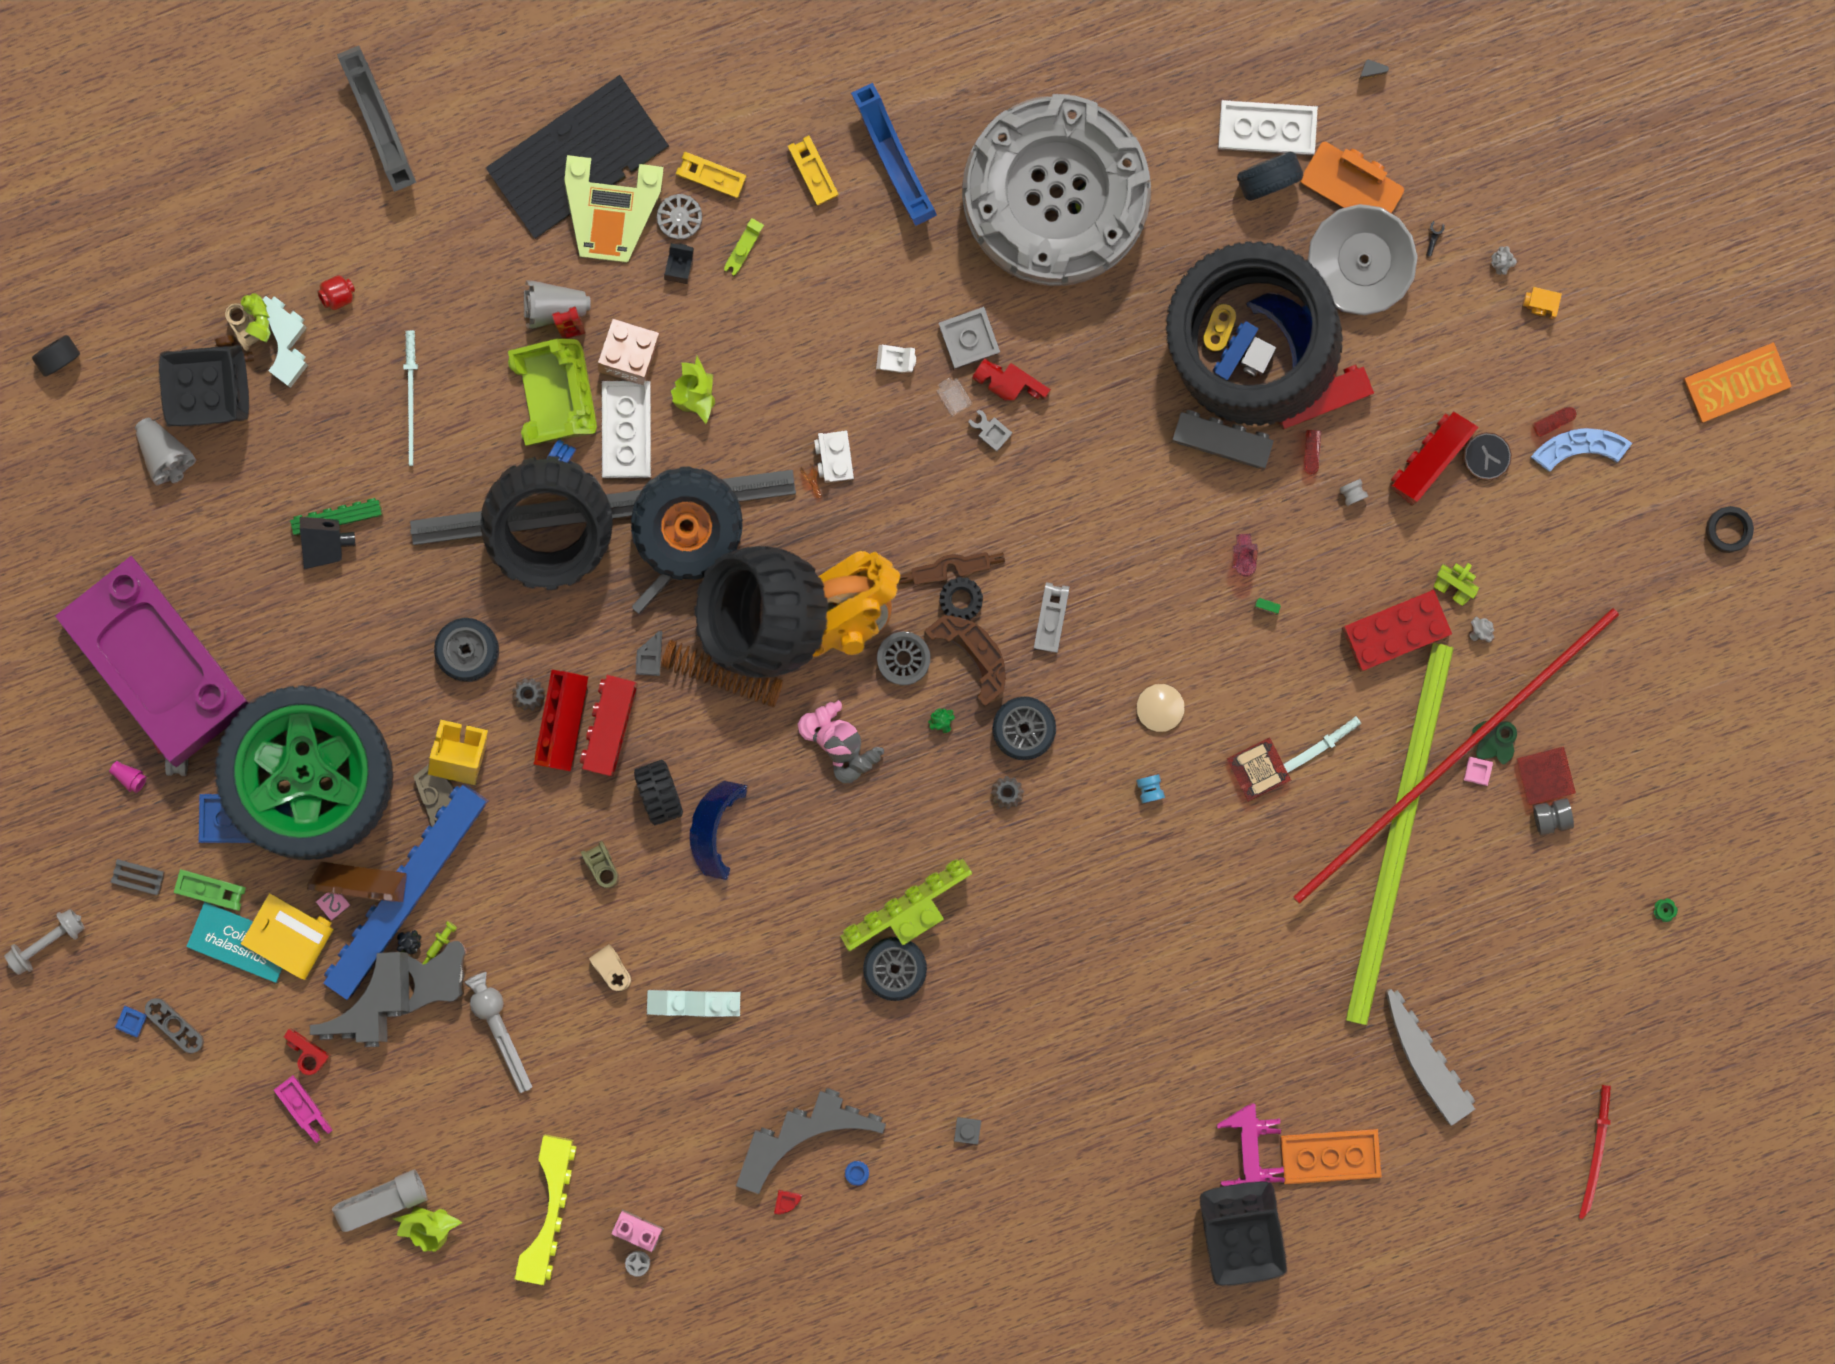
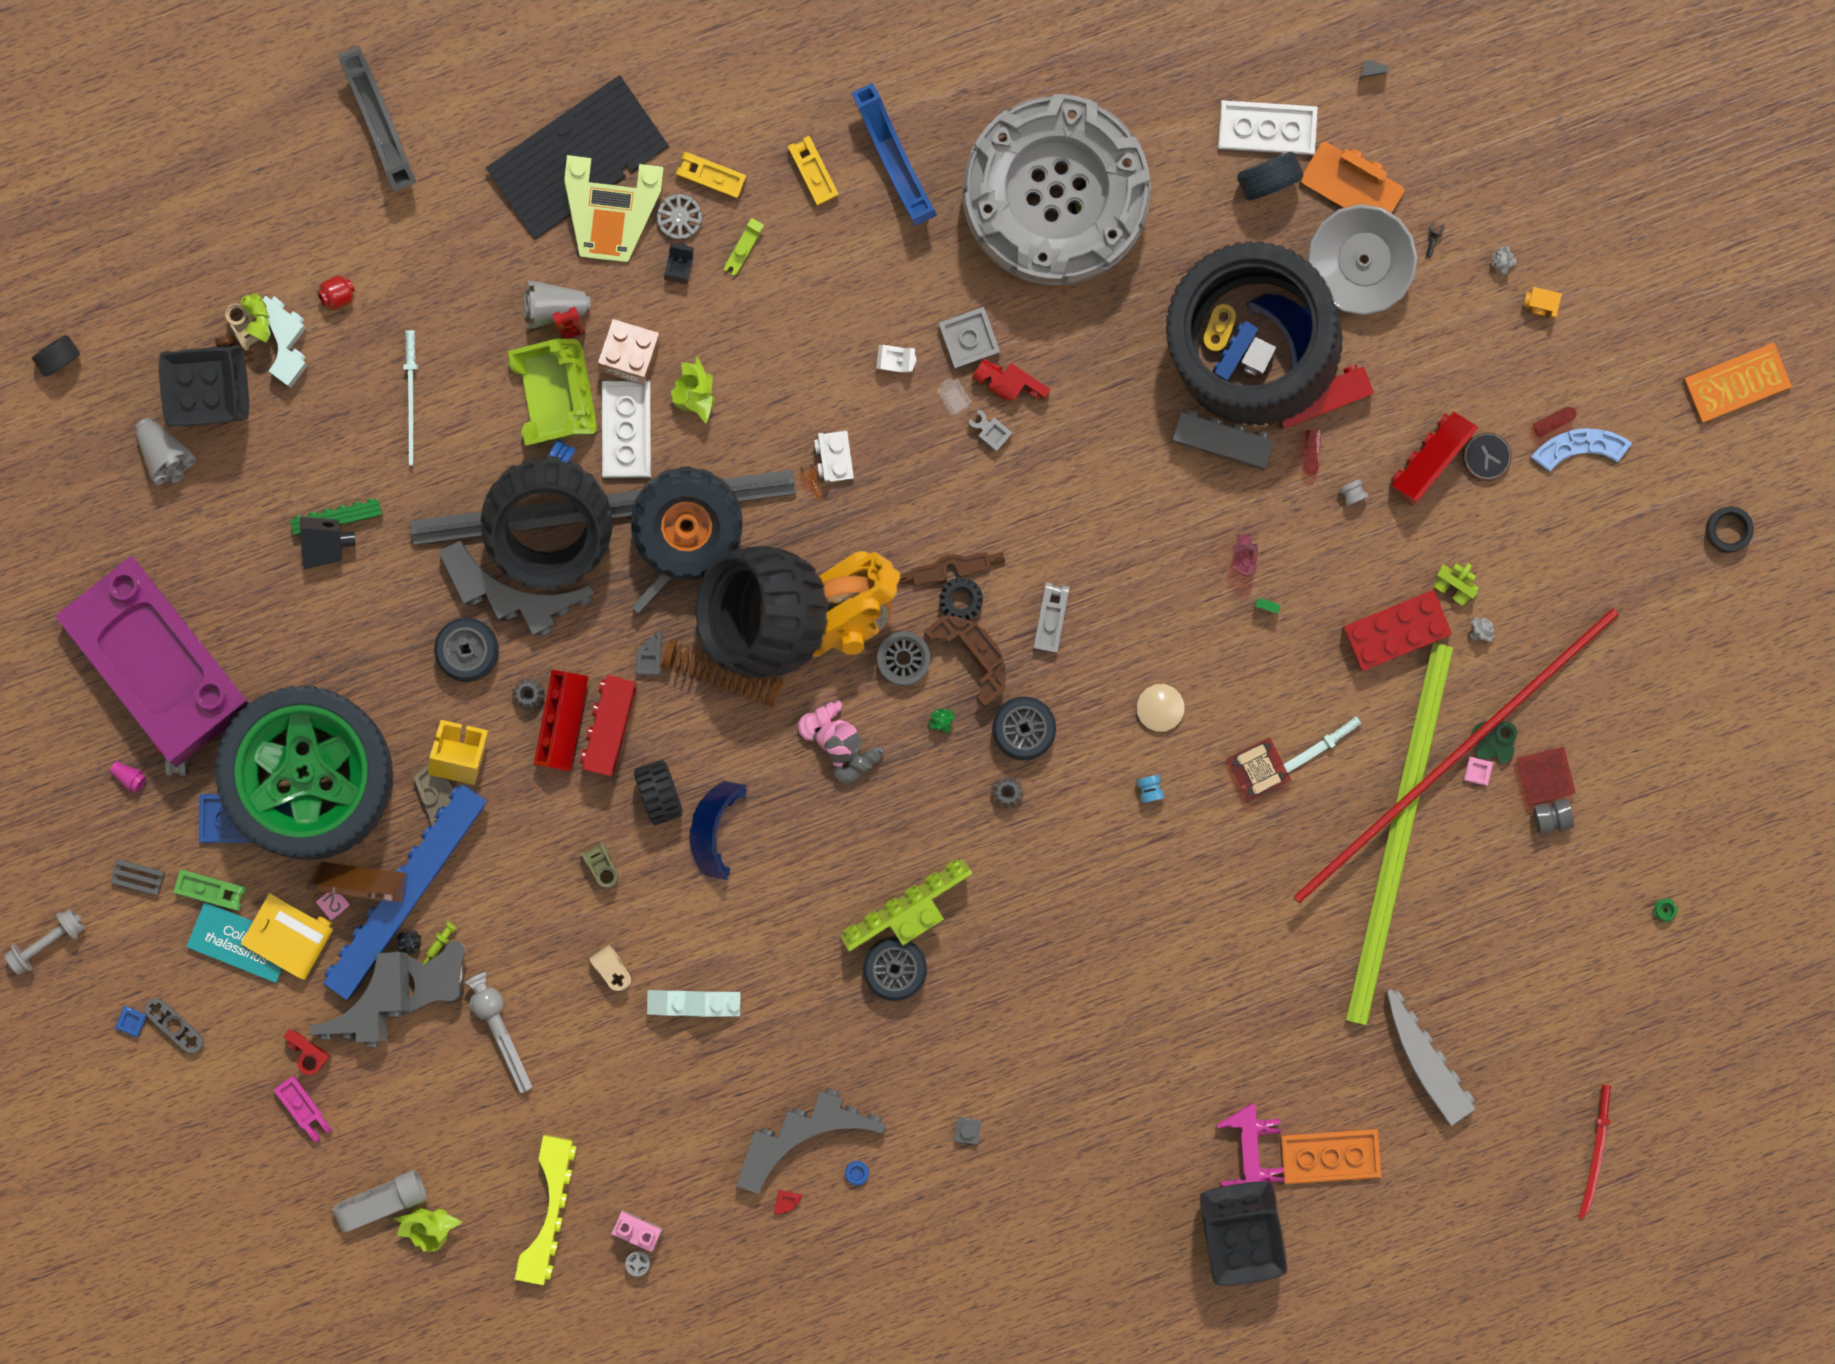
(537, 610): none -> dark grey arch

